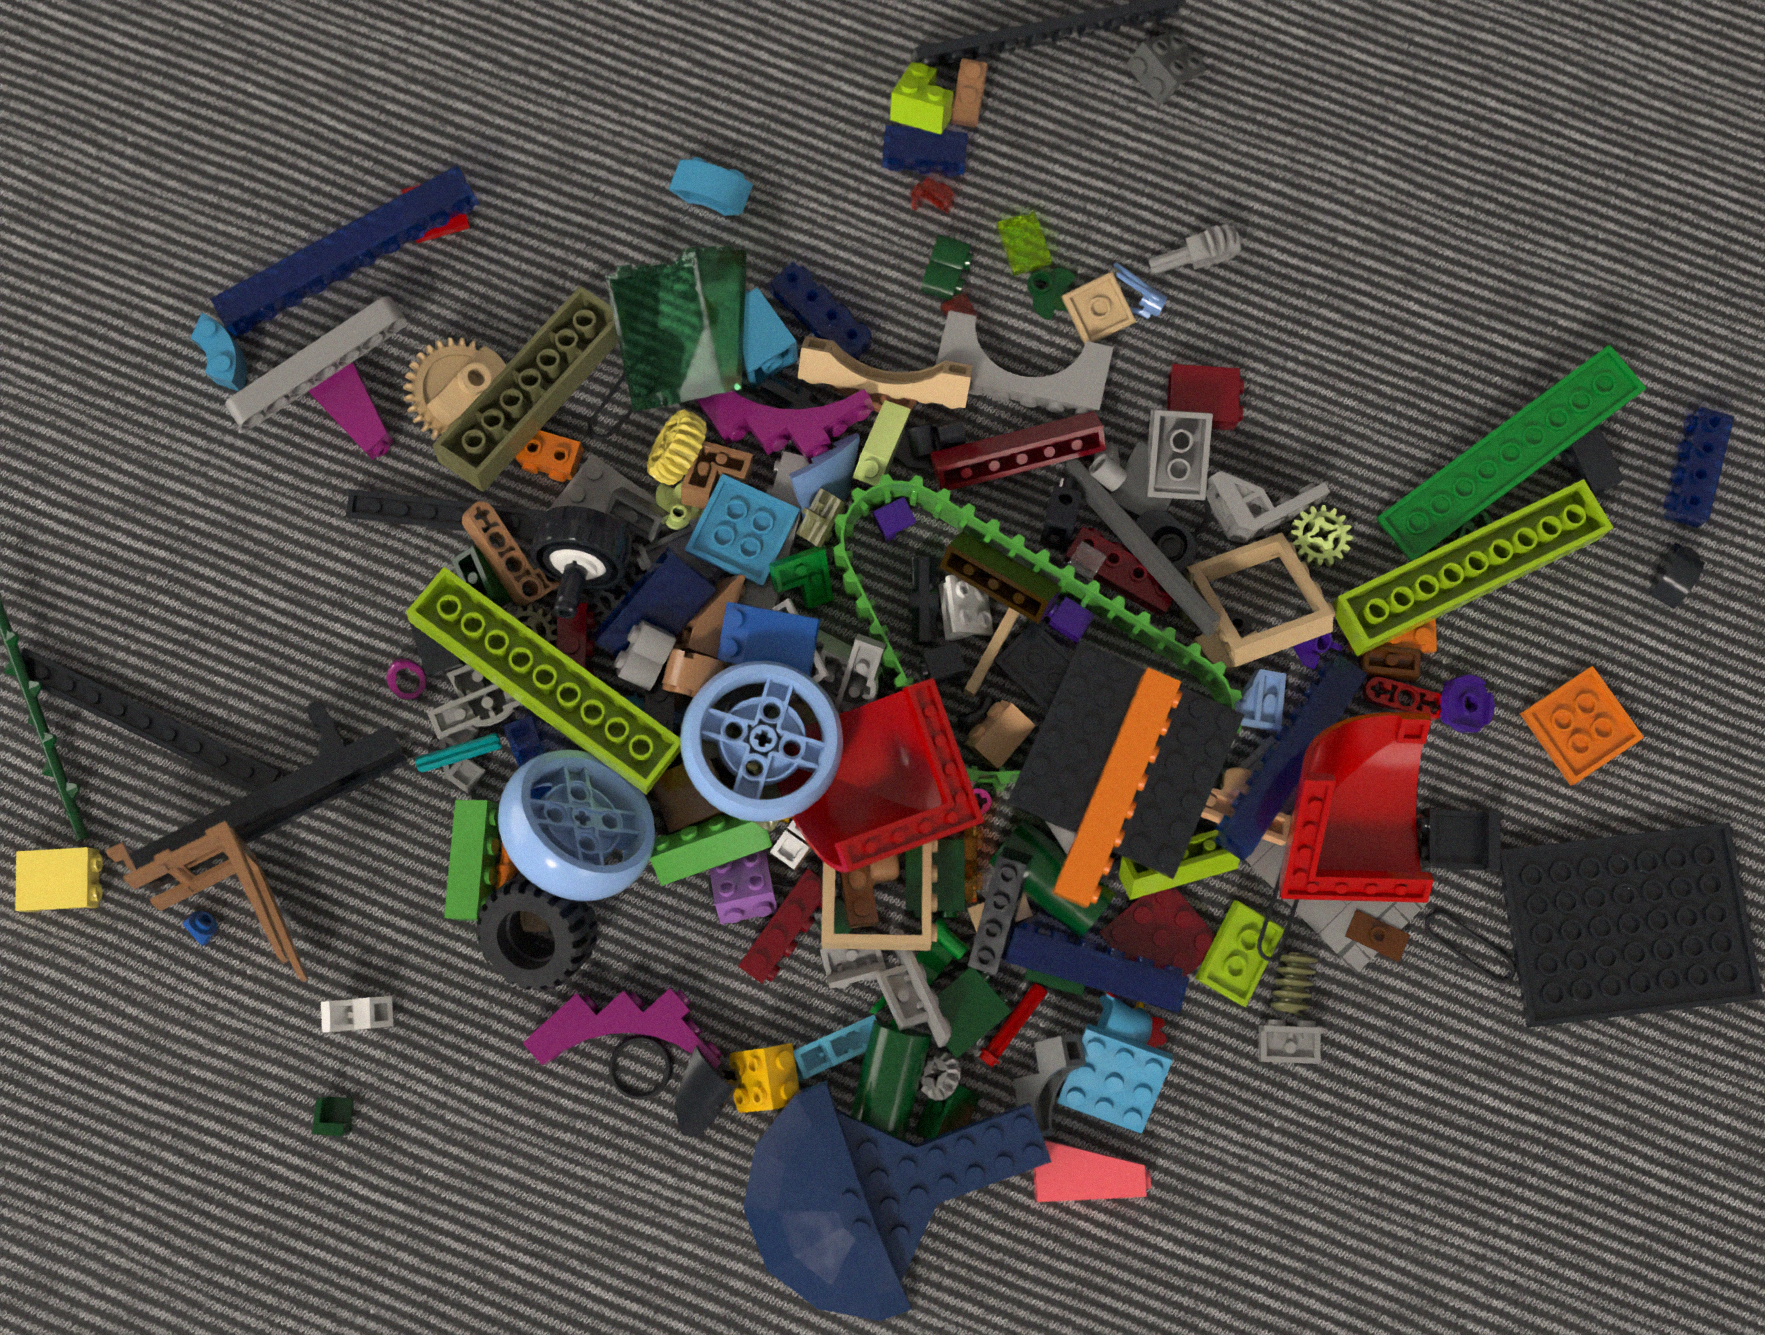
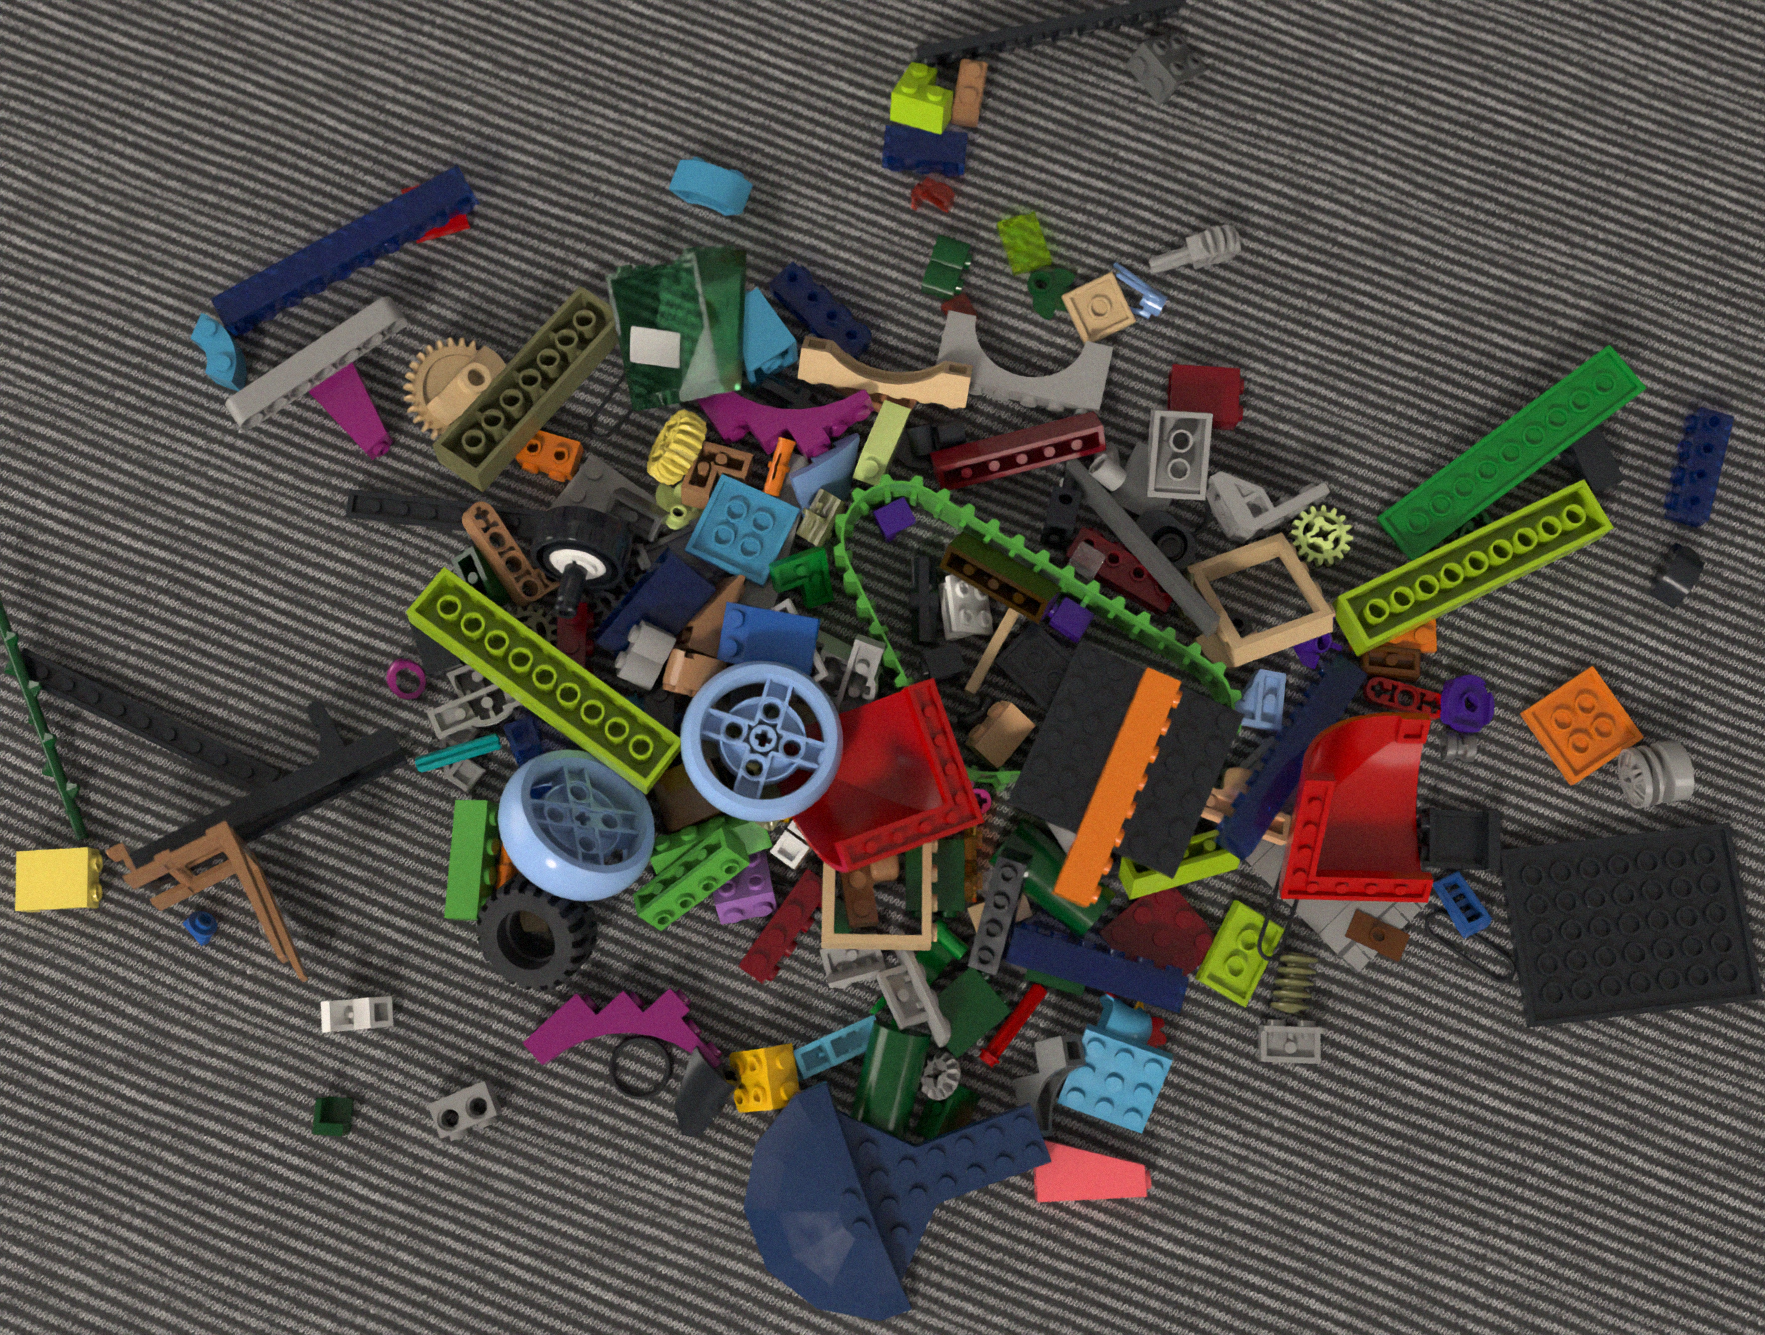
(463, 1104): none -> light grey brick
(655, 347): none -> white sticker
(691, 879): none -> bright green brick
(779, 467): none -> orange pin
(1457, 746): none -> flat silver wheel
(1476, 908): none -> blue slope
(1655, 774): none -> light grey wheel

